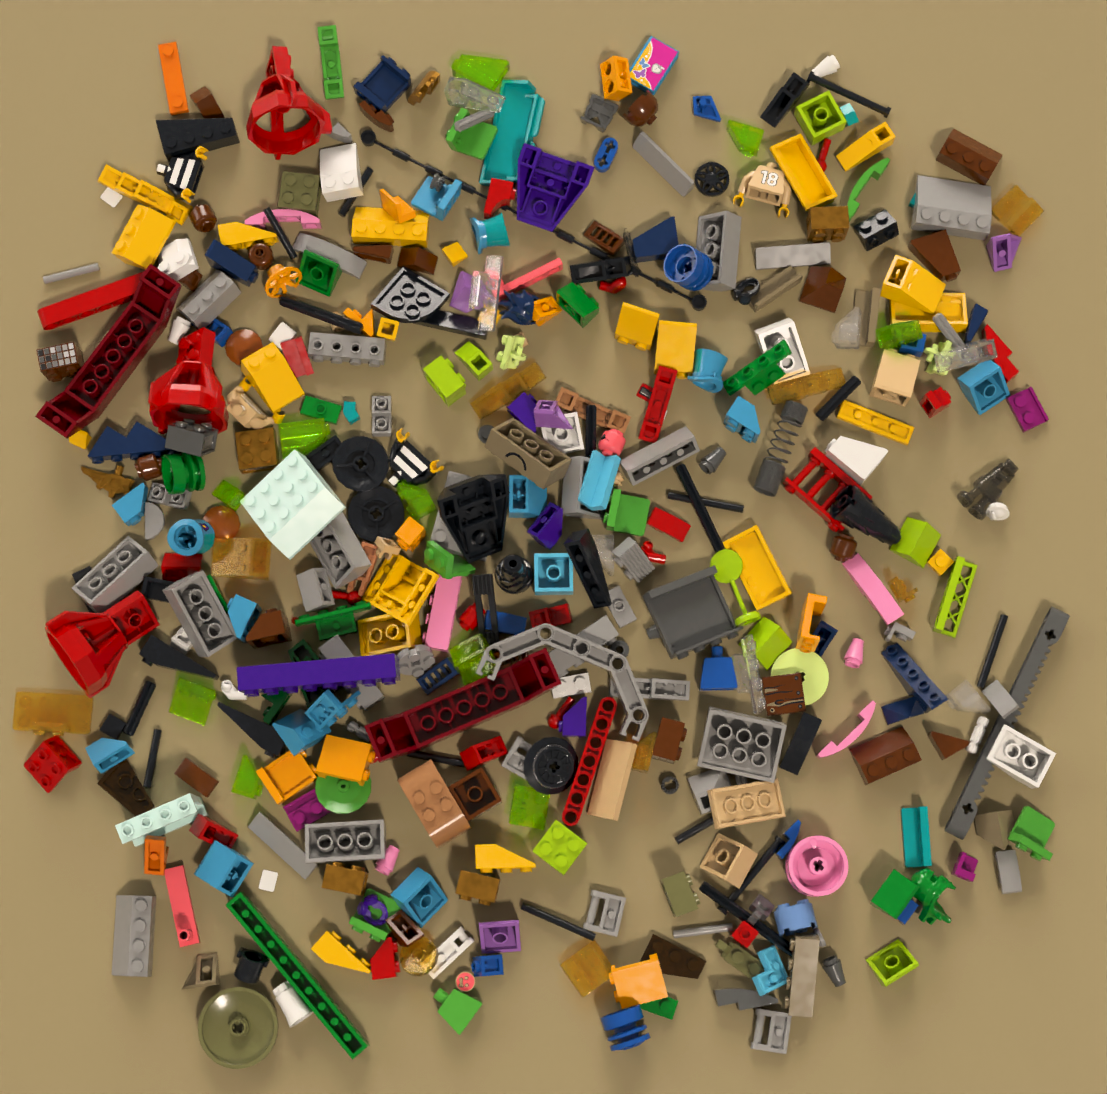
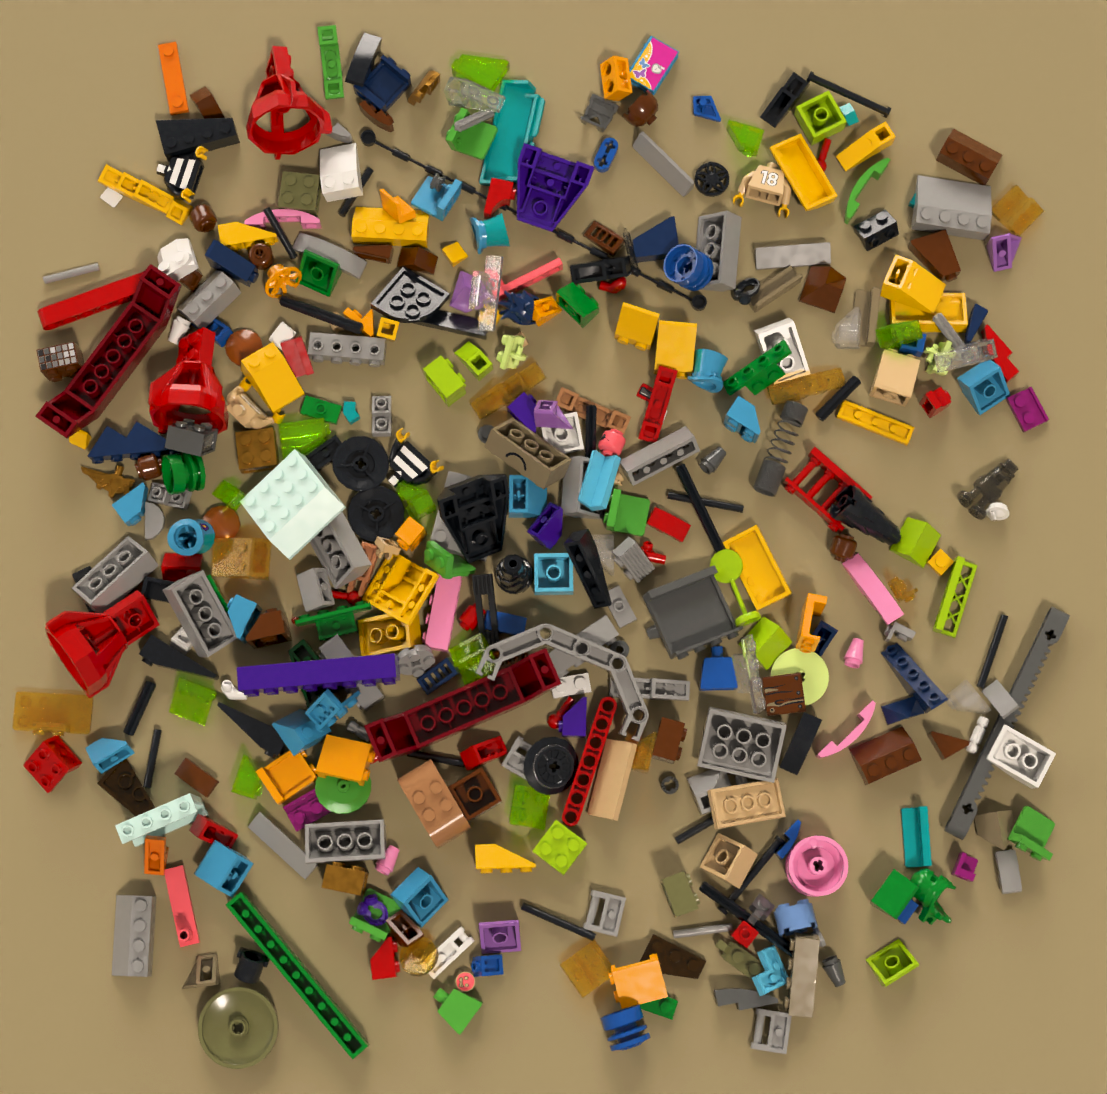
(113, 726): black tile -> none
(143, 237): yellow slope -> none
(268, 880): white sticker -> none
(278, 701): dark green slope -> none
(291, 1004): white plant -> none
(333, 951): yellow slope -> none
(363, 59): none -> black slope
(477, 886): pearl gold piece -> none
(555, 616): red slope -> none
(826, 67): white cone -> none
(827, 224): pearl gold piece -> none
(855, 457): white slope -> none

